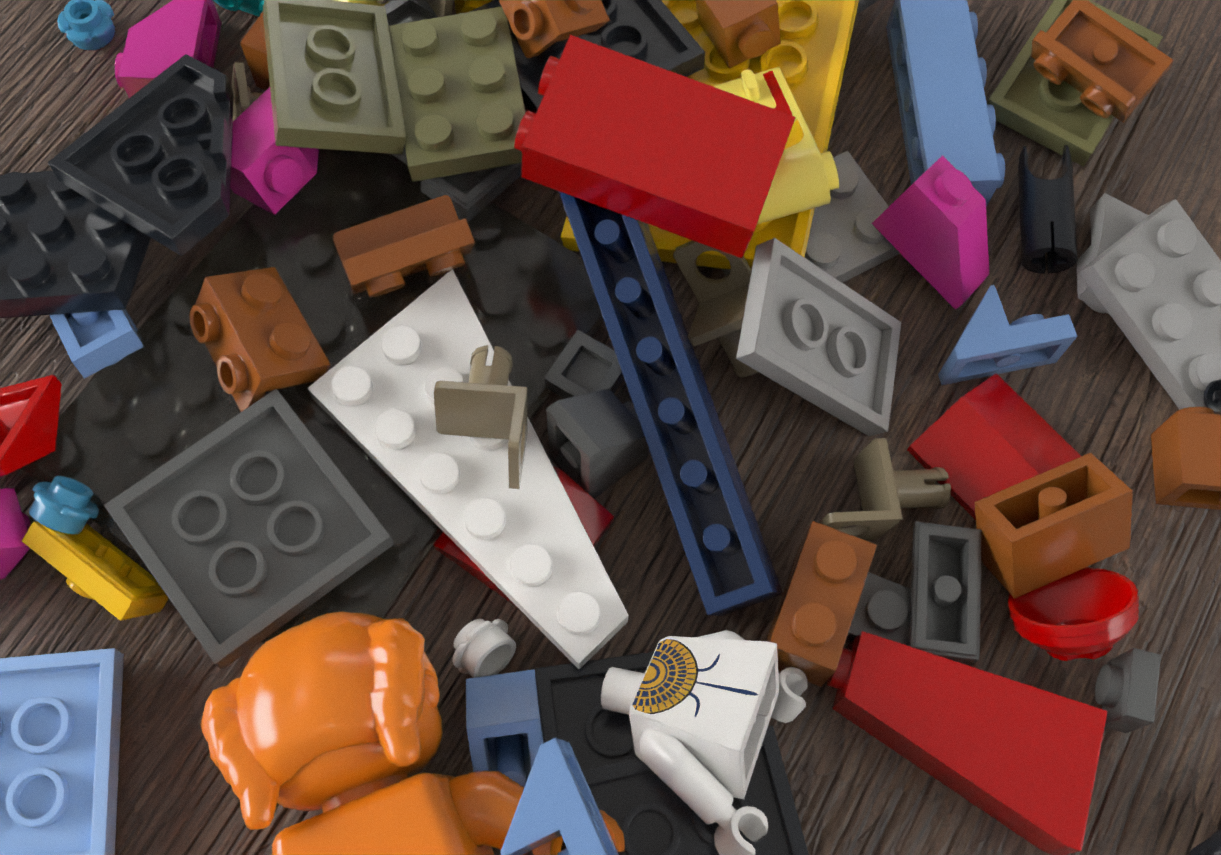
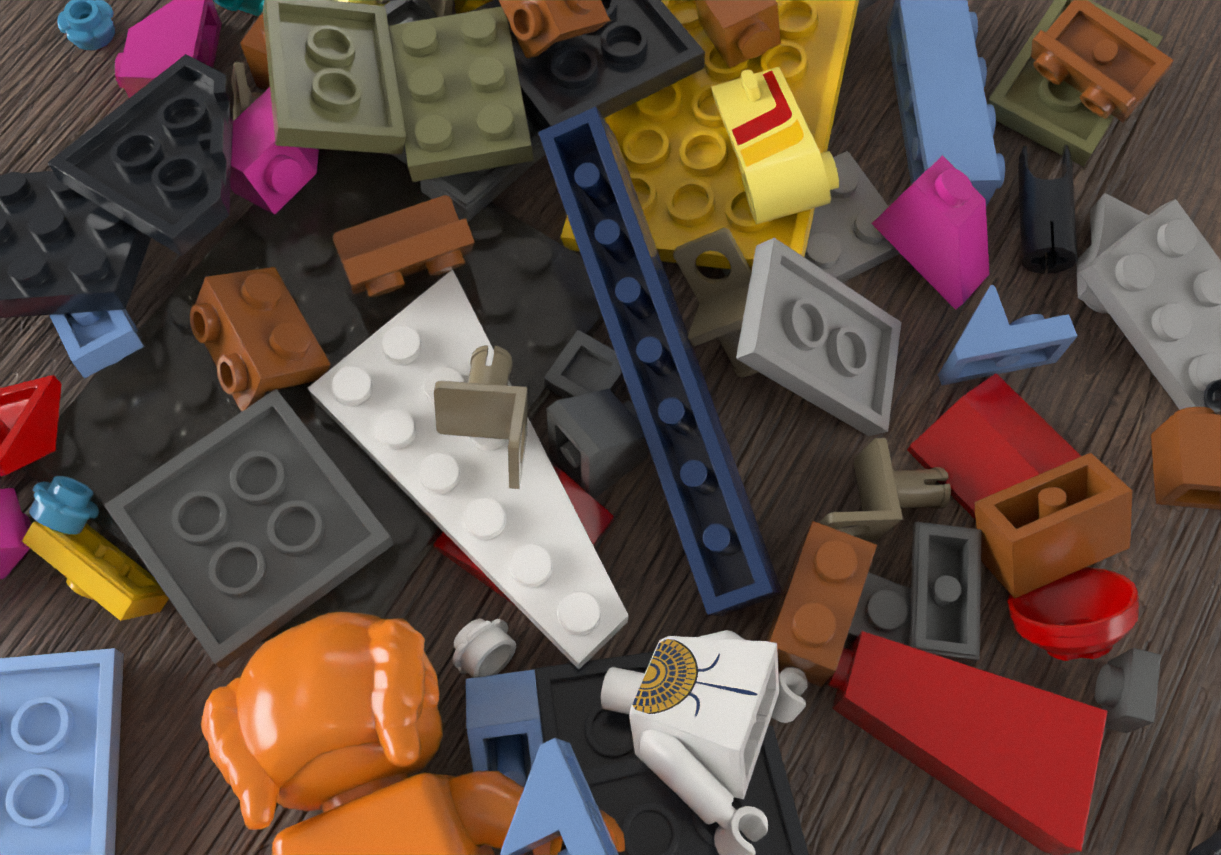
(653, 145): red brick -> none

